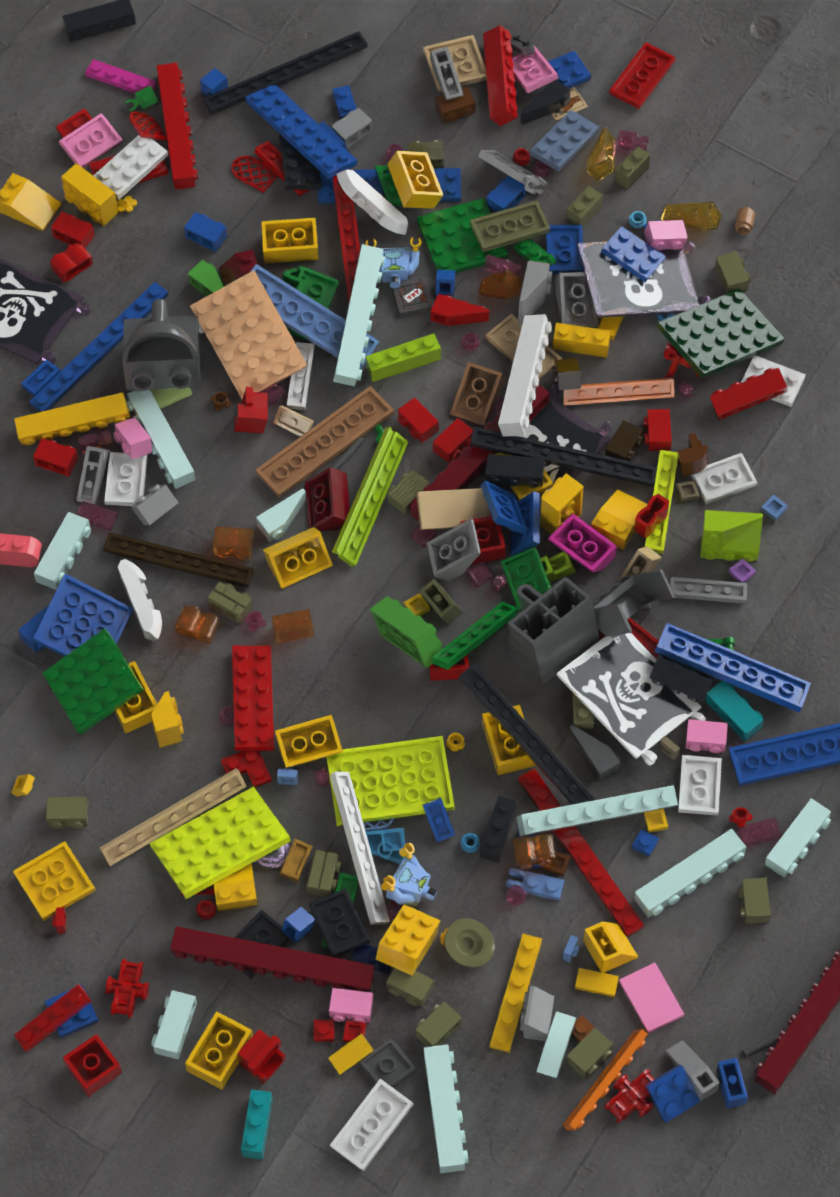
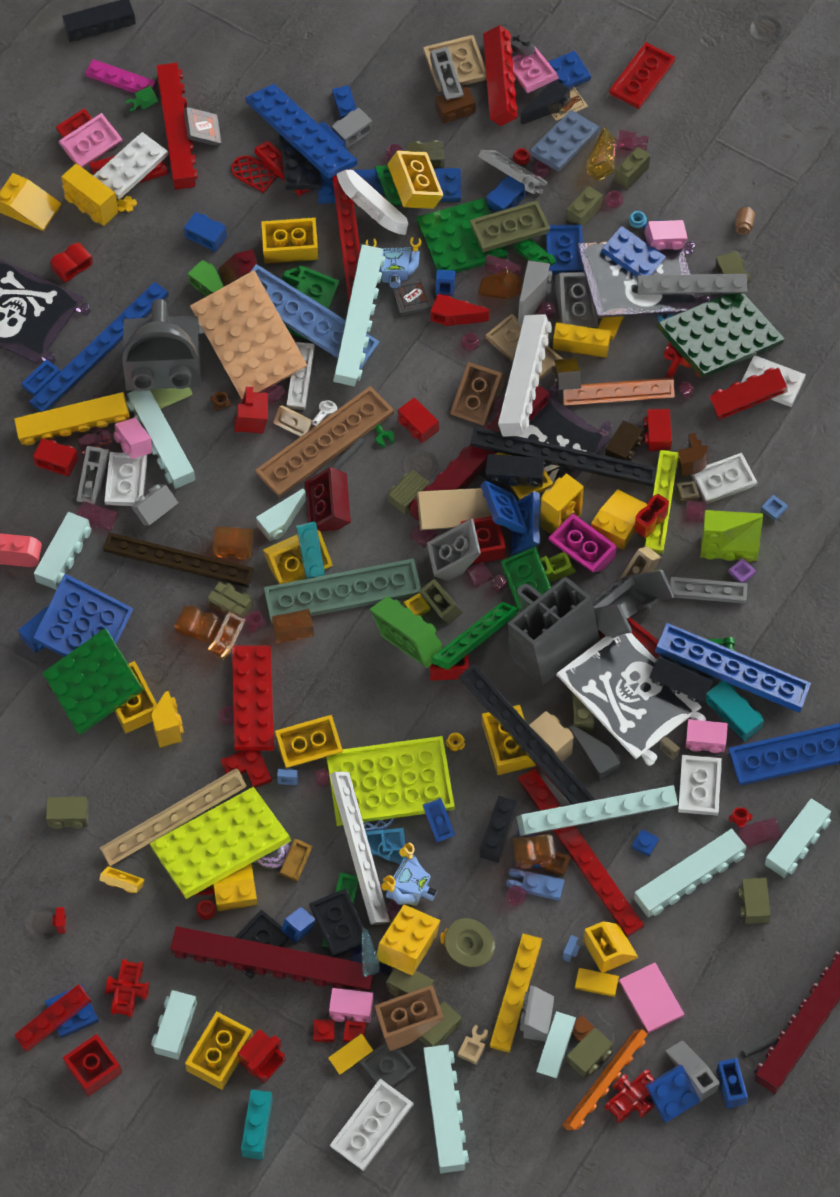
(23, 785): yellow plate -> none
(54, 880): yellow plate -> none
(72, 230): red brick -> none
(121, 879): none -> yellow plate
(145, 134): red window -> none
(147, 616): white brick -> none
(202, 126): none -> tile
(213, 82): blue brick -> none
(226, 635): none -> clear orange brick
(286, 72): black plate -> none
(310, 550): none -> teal plate
(322, 873): olive brick -> none
(326, 409): none -> white plate
(344, 589): none -> sand green plate
(369, 958): none -> clear light blue slope
(370, 497): lime plate -> none
(403, 357): lime brick -> none
(409, 1016): none -> medium nougat slope
(452, 440): red brick -> none
(470, 837): dark azure plate -> none
(472, 1047): none -> tan plate
(546, 308): none -> clear pink plate
(554, 735): none -> tan brick
(614, 199): none -> clear pink plate
(656, 820): yellow plate -> none
(692, 284): none -> light grey plate
(694, 215): clear yellow slope -> none
(696, 511): none -> clear pink plate

